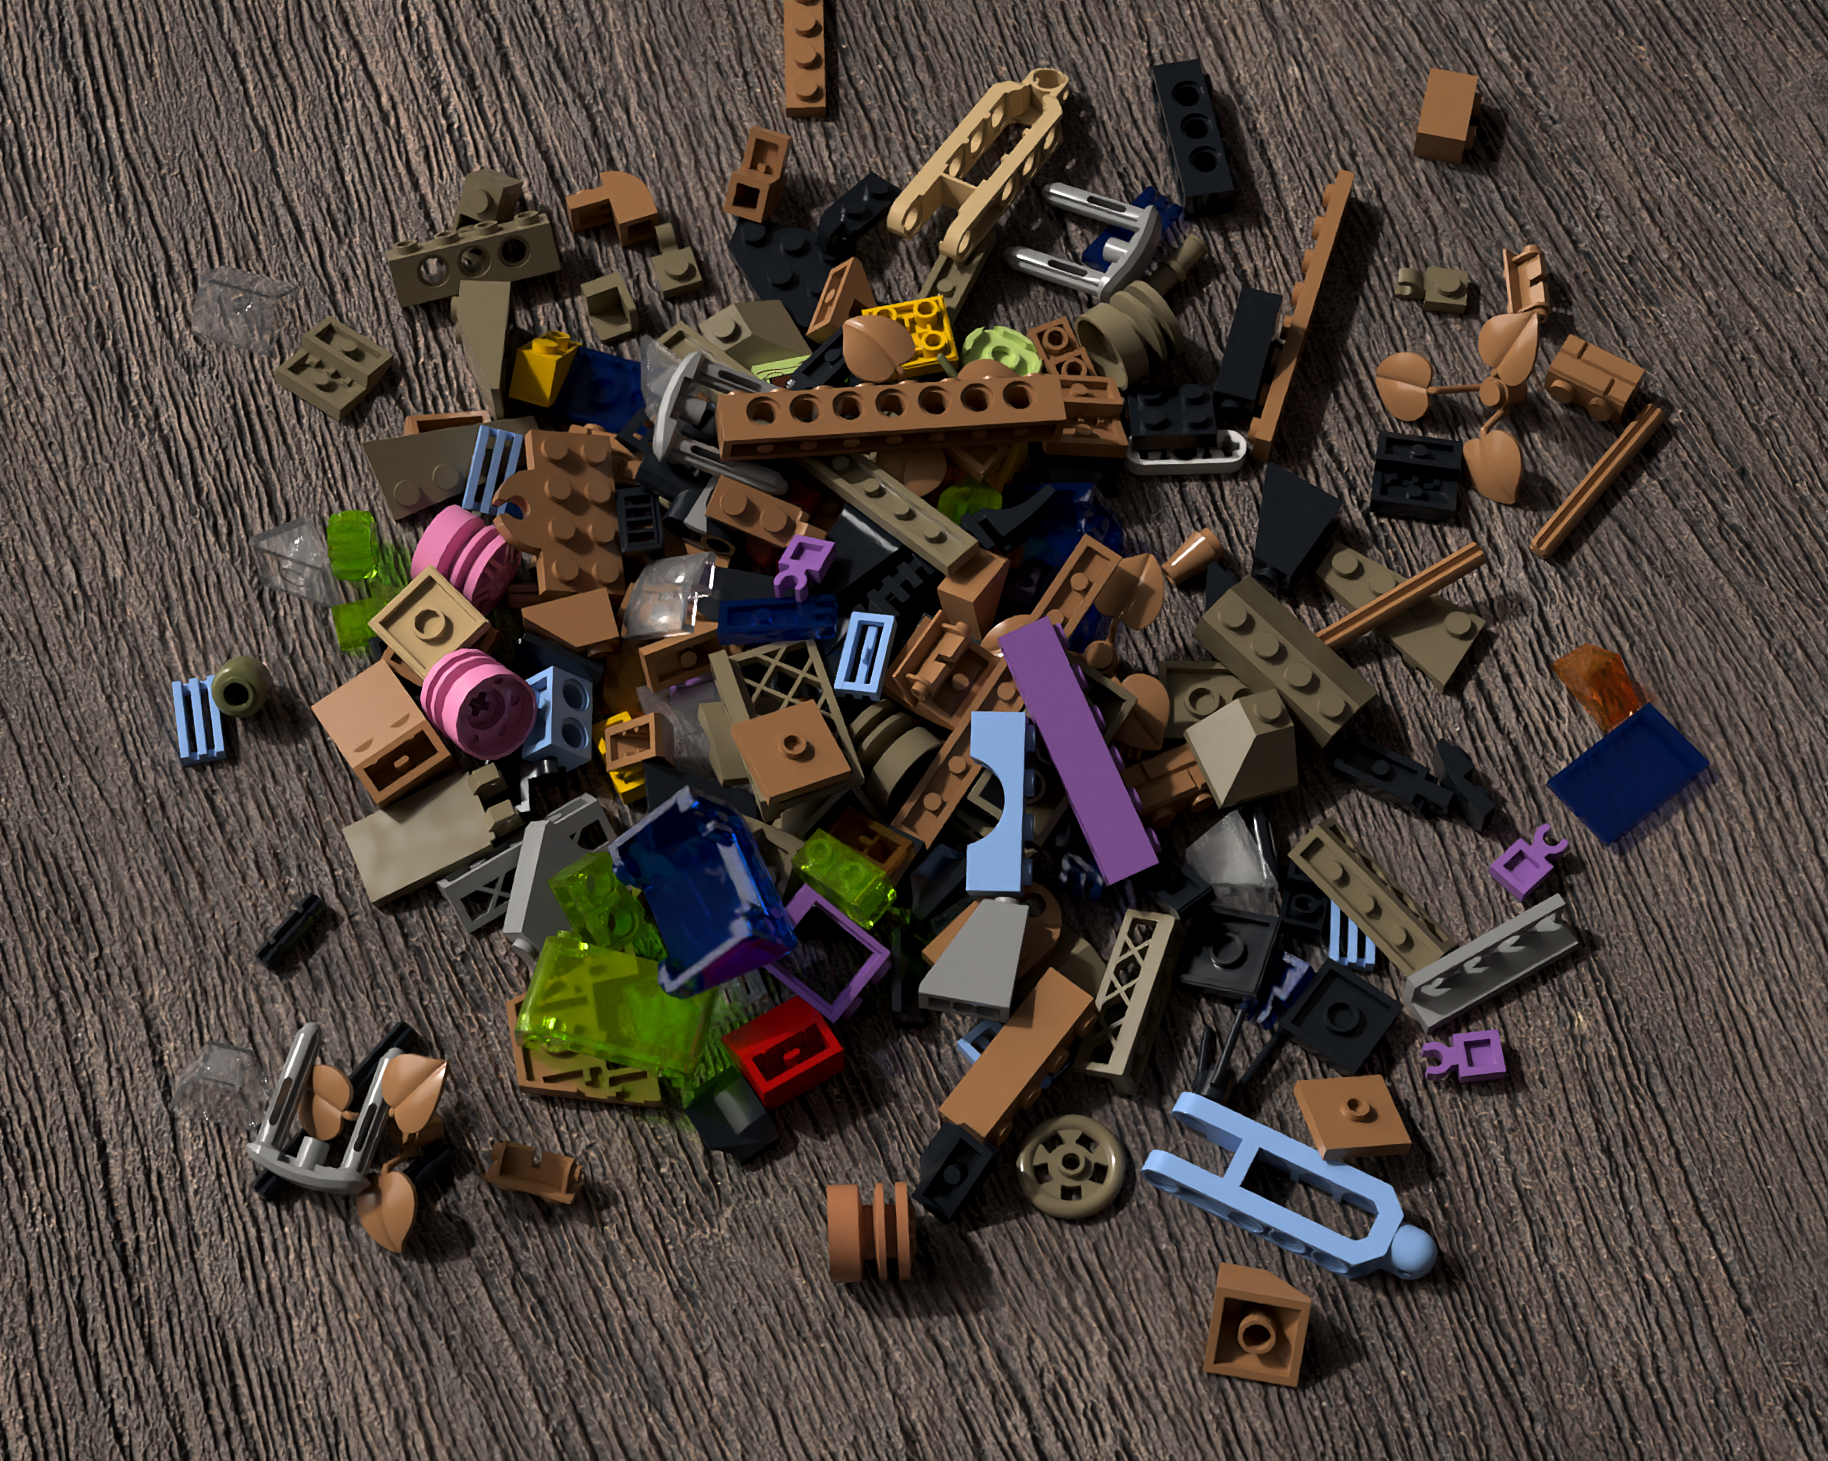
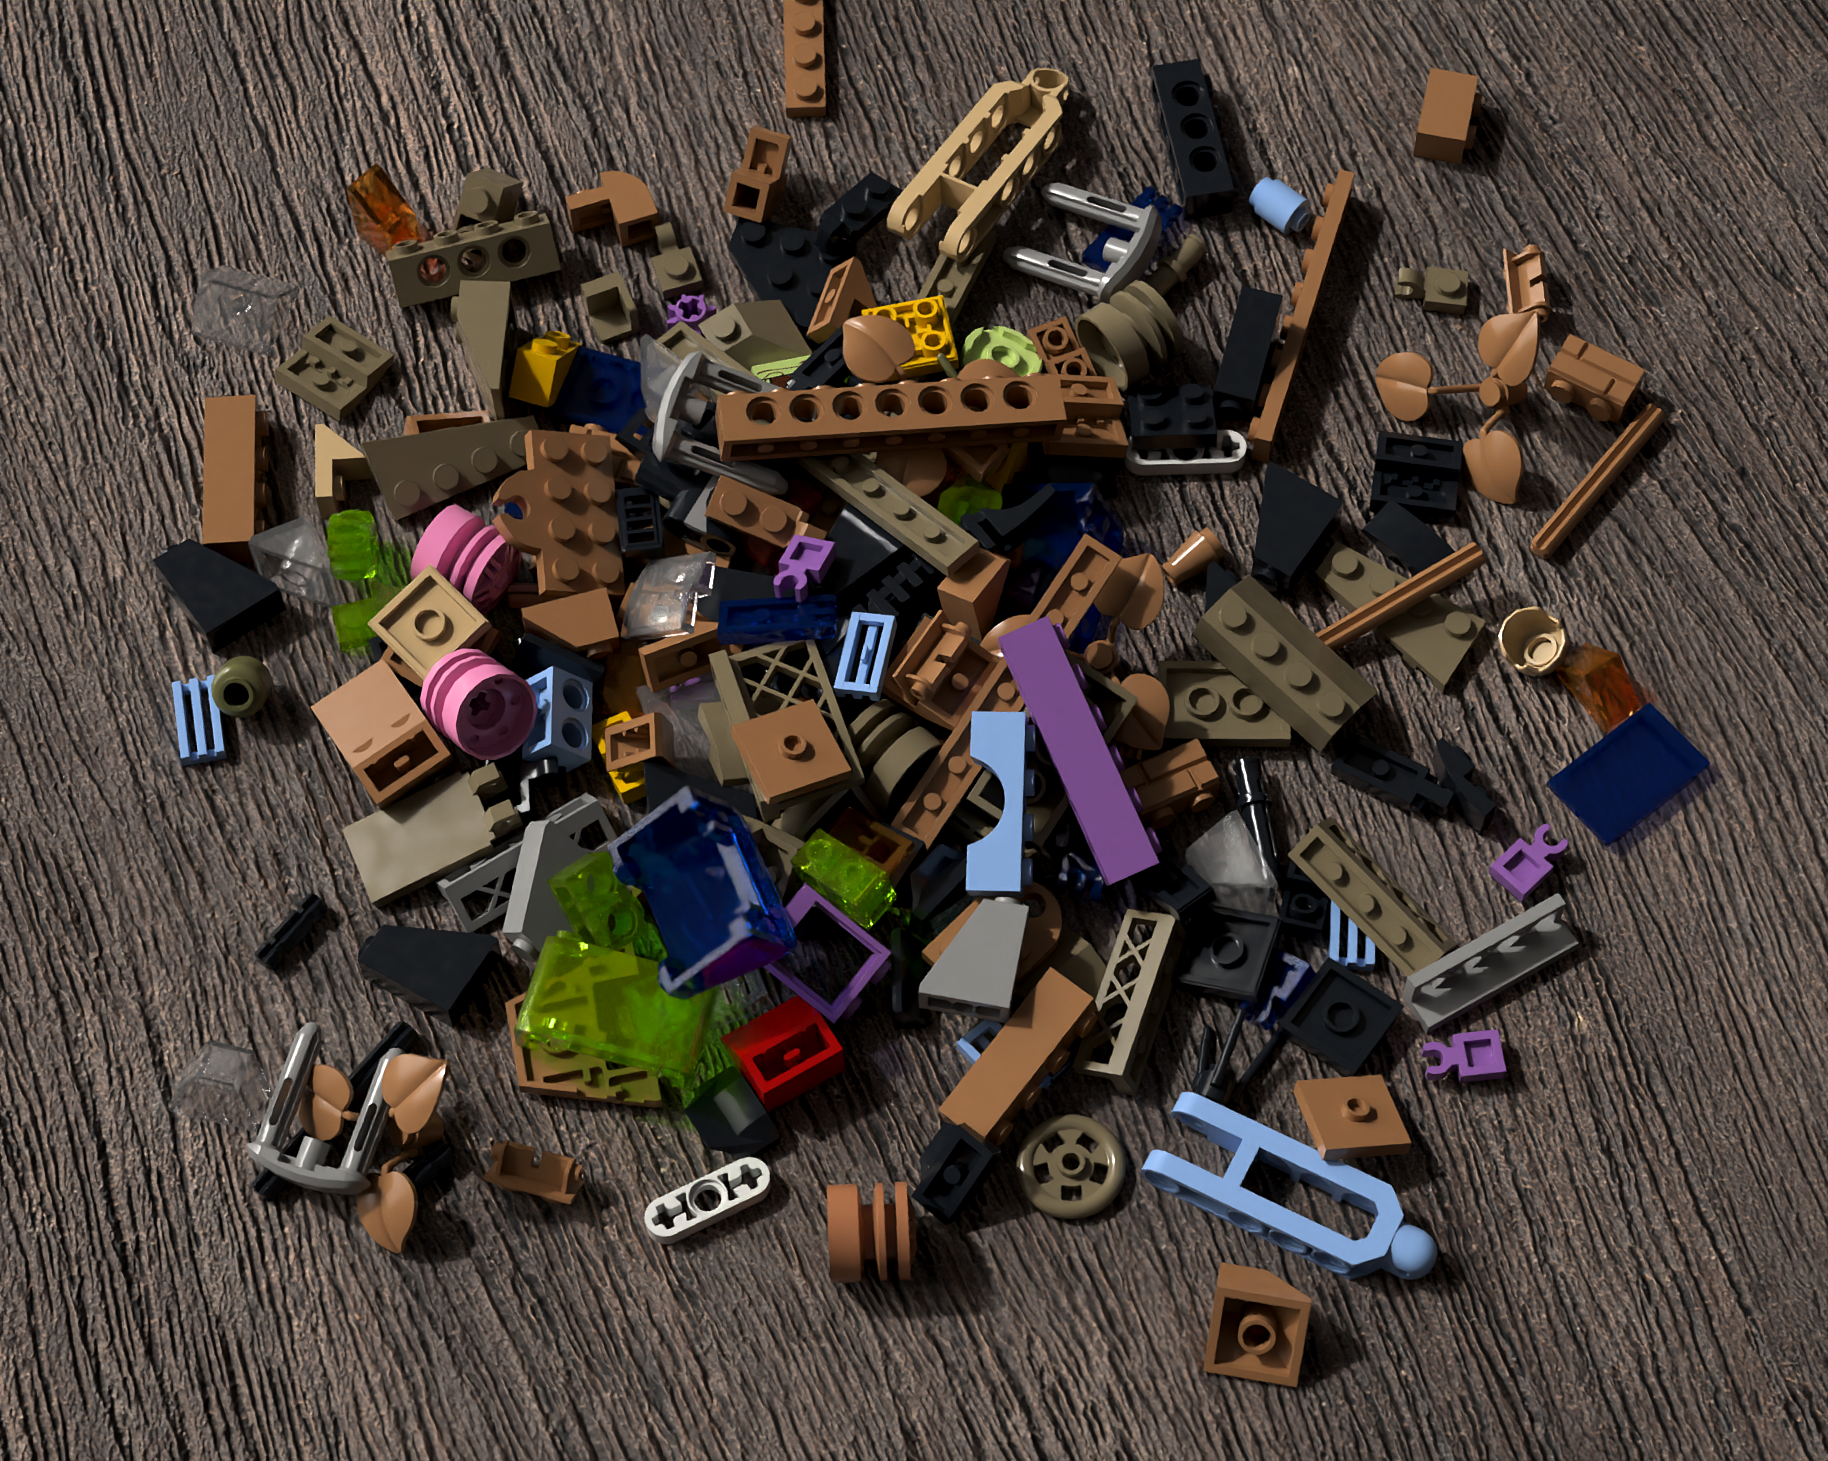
(217, 593): none -> black slope
(233, 475): none -> medium nougat brick
(335, 464): none -> tan slope
(381, 211): none -> clear orange slope
(430, 967): none -> black slope
(477, 461): light blue tile -> none
(690, 311): none -> medium lavender gear
(743, 1199): none -> white beam
(1246, 749): dark tan slope -> none
(1280, 205): none -> light blue brick
(1406, 538): none -> black slope
(1533, 641): none -> tan hair

